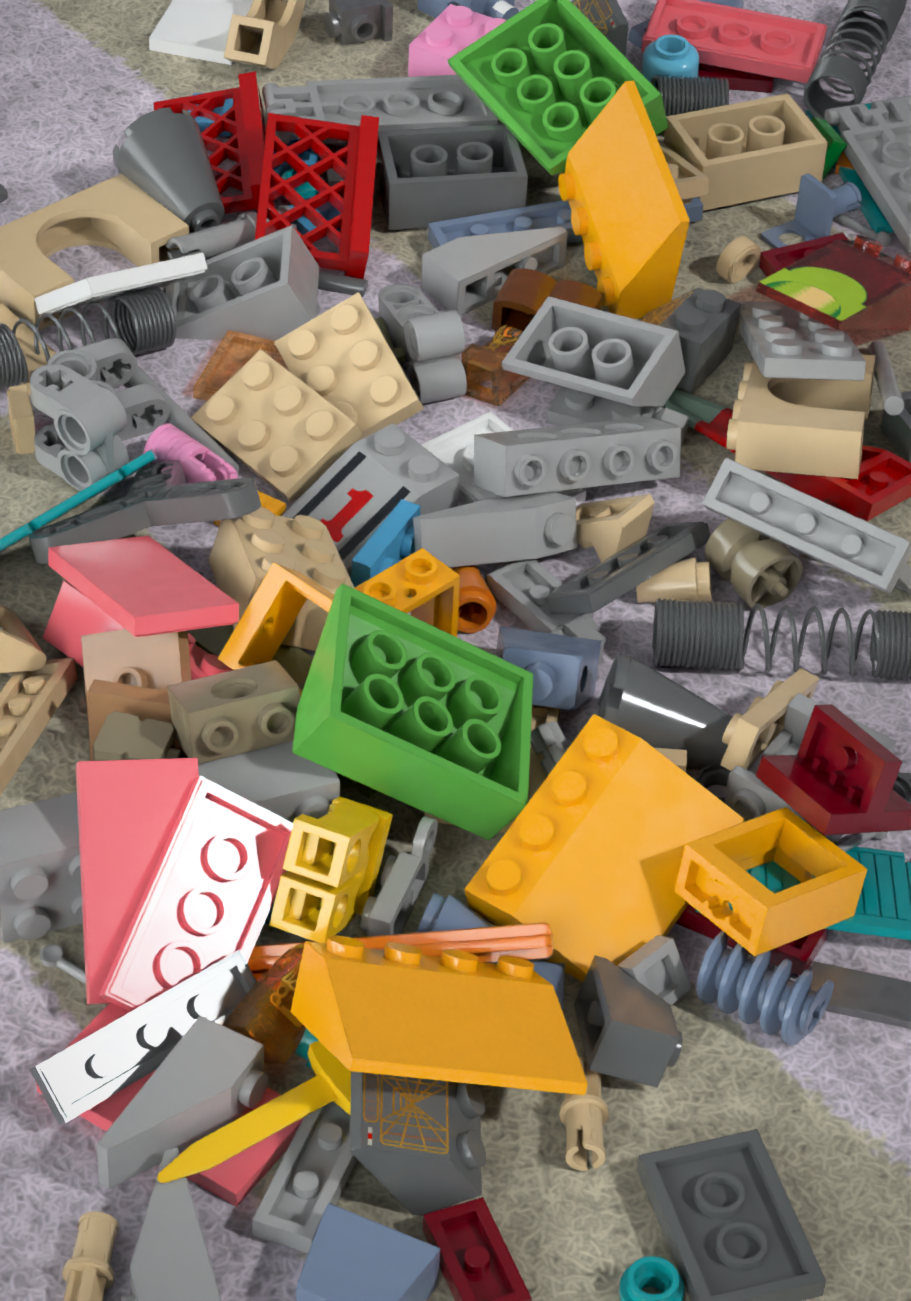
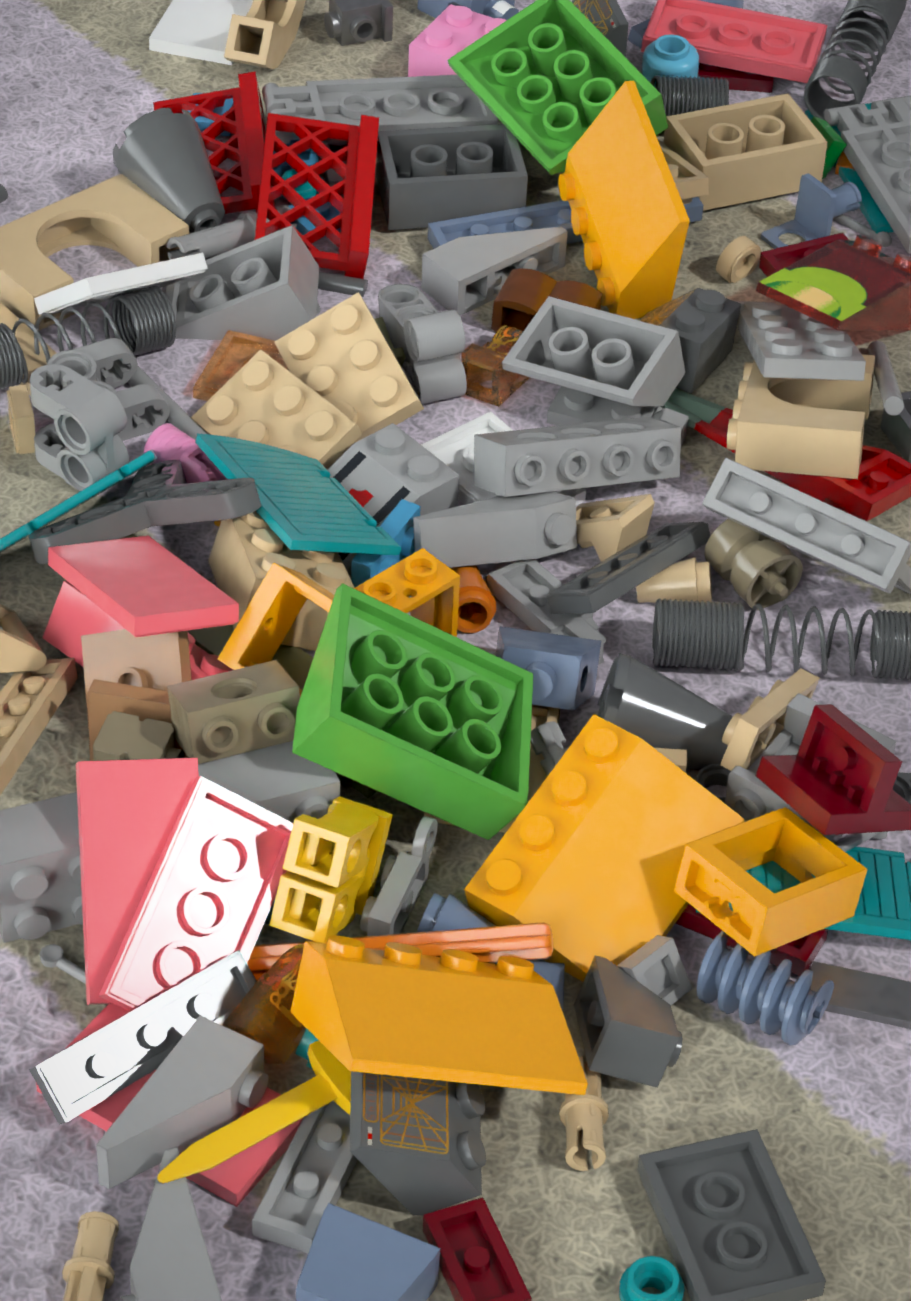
(299, 498): none -> teal piece

